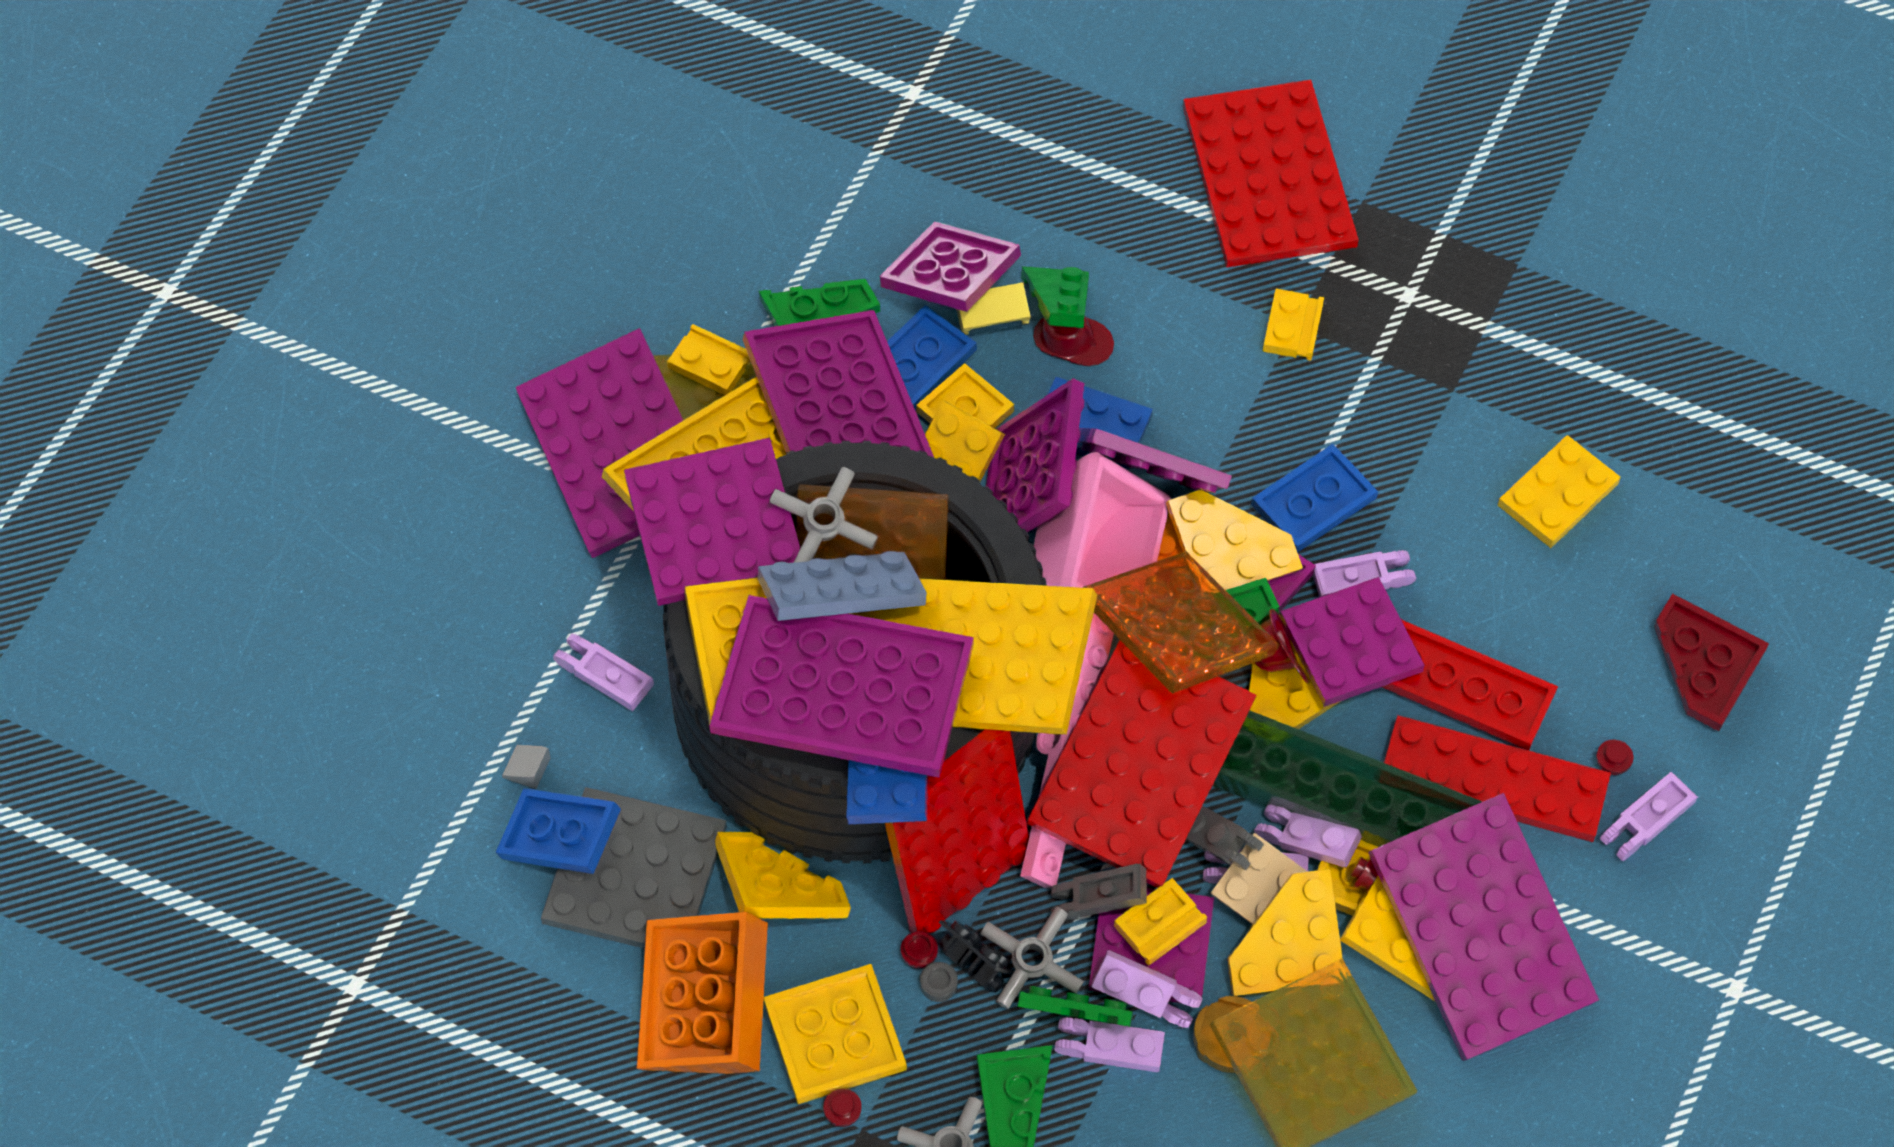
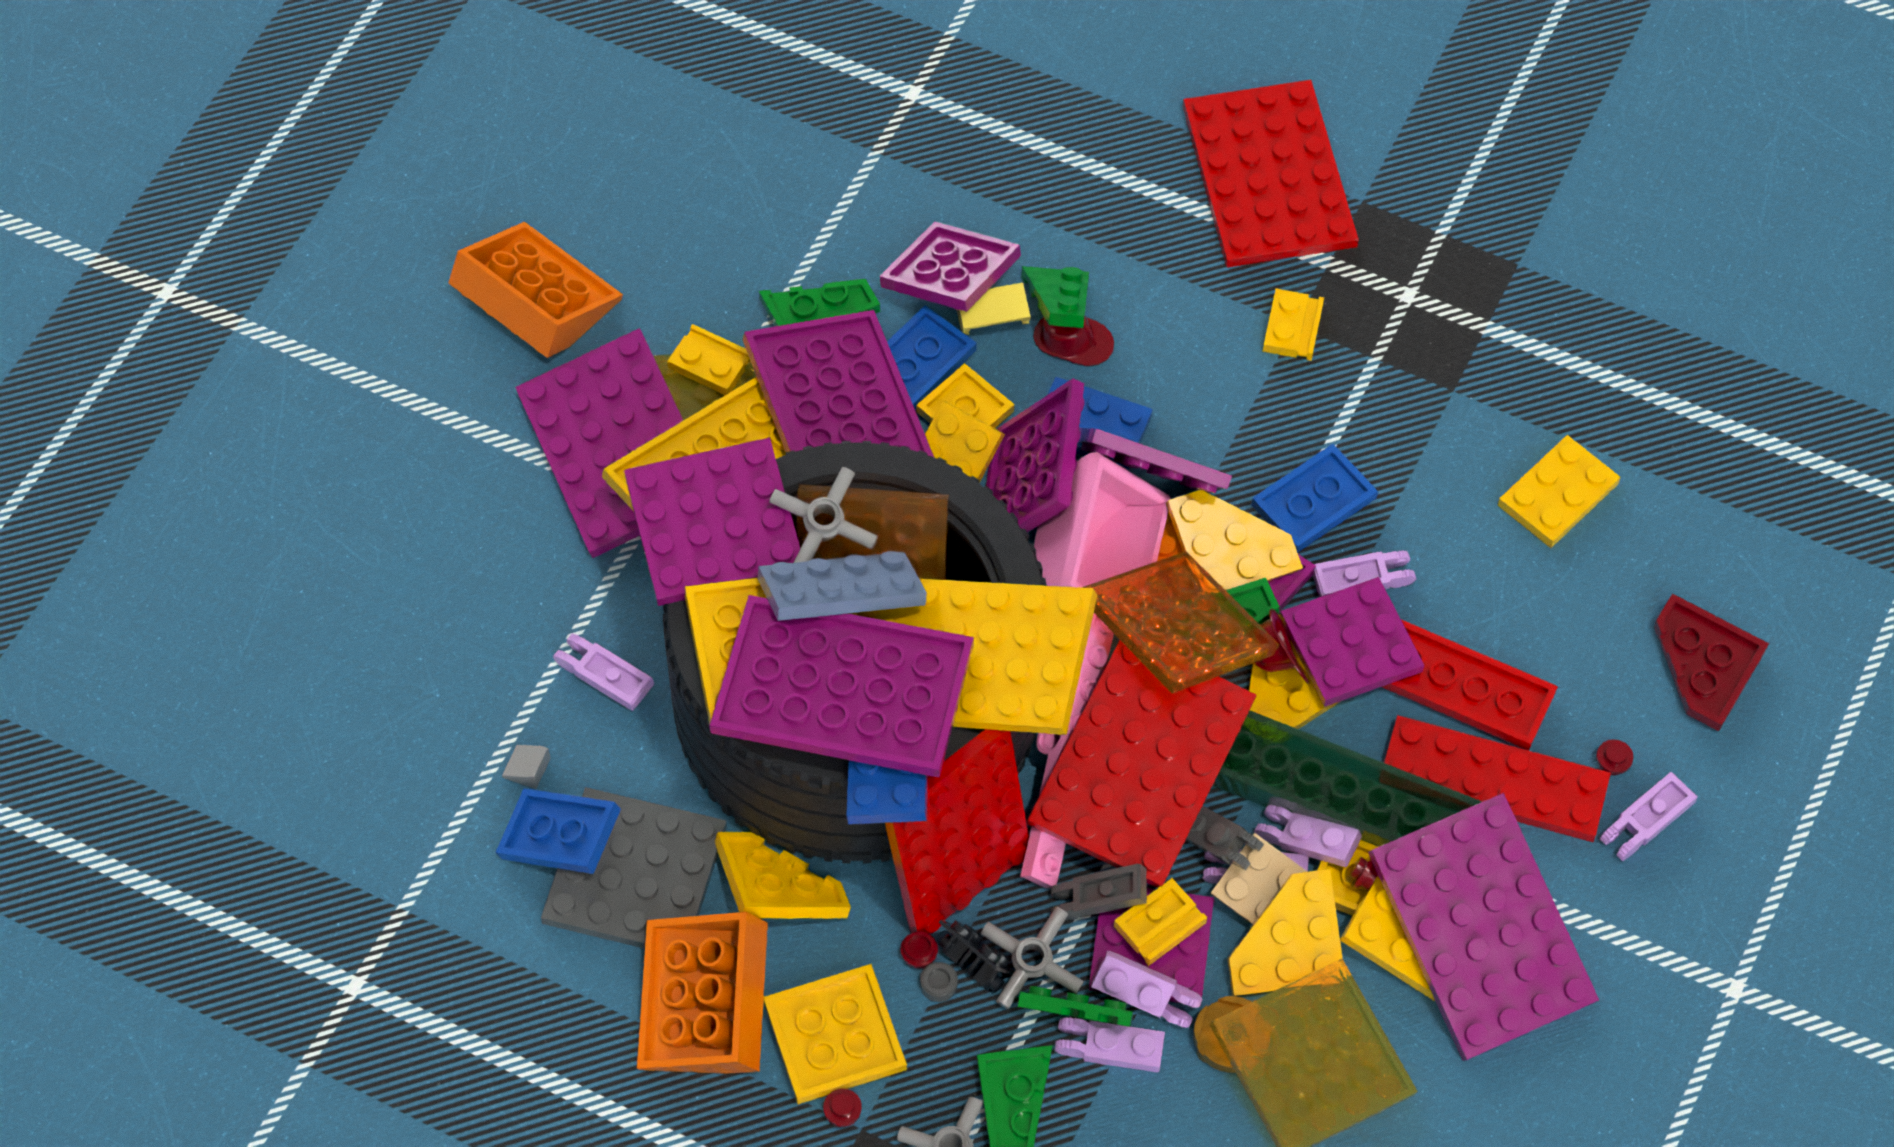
(533, 287): none -> orange slope

